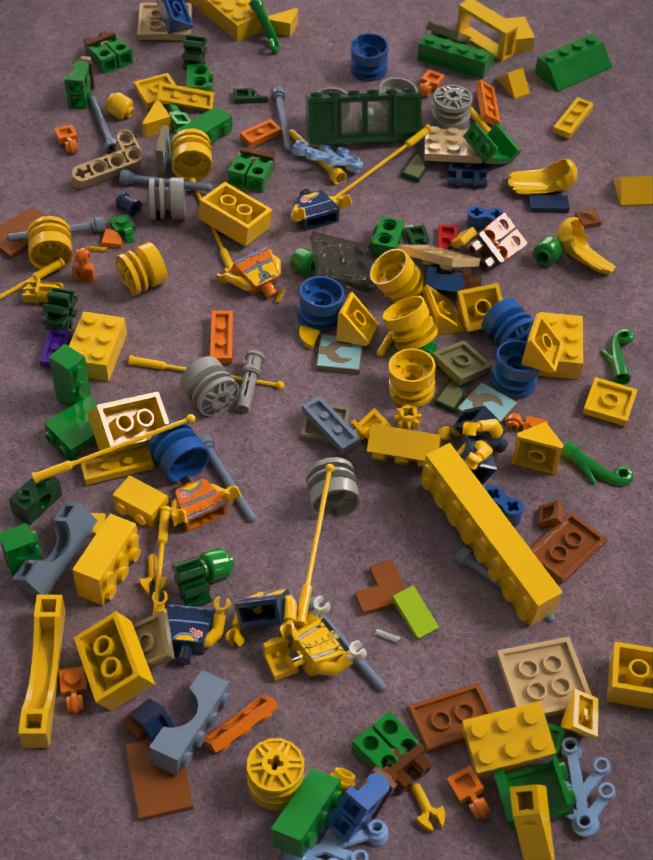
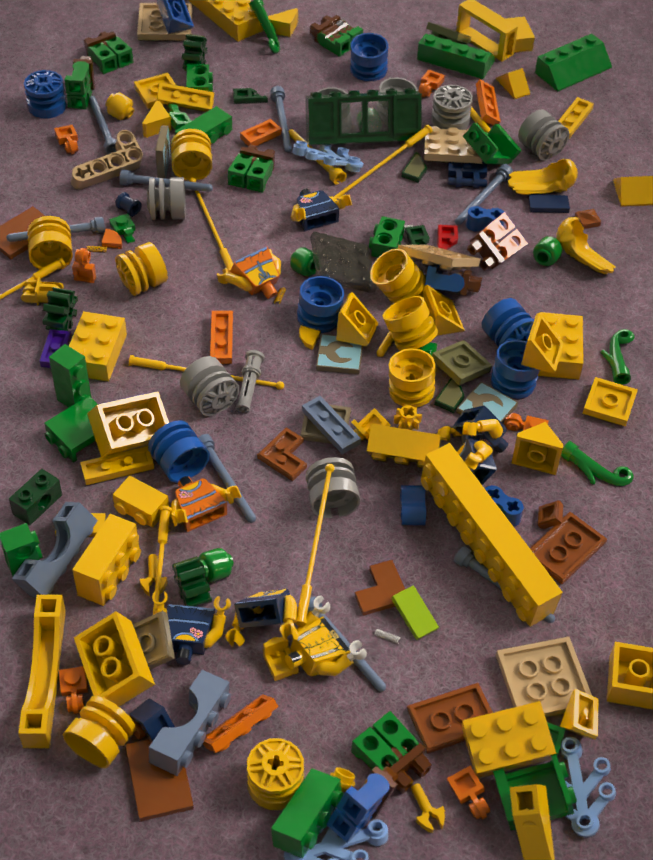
(45, 94): none -> blue wheel
(67, 465): yellow piece -> none
(99, 731): none -> yellow wheel
(234, 214): yellow brick -> none
(280, 457): none -> dark orange tile
(334, 34): none -> hips
(412, 505): none -> blue axle
(463, 238): yellow tile -> none
(475, 303): yellow slope -> none
(501, 175): none -> sand blue piece
(543, 134): none -> light grey wheel

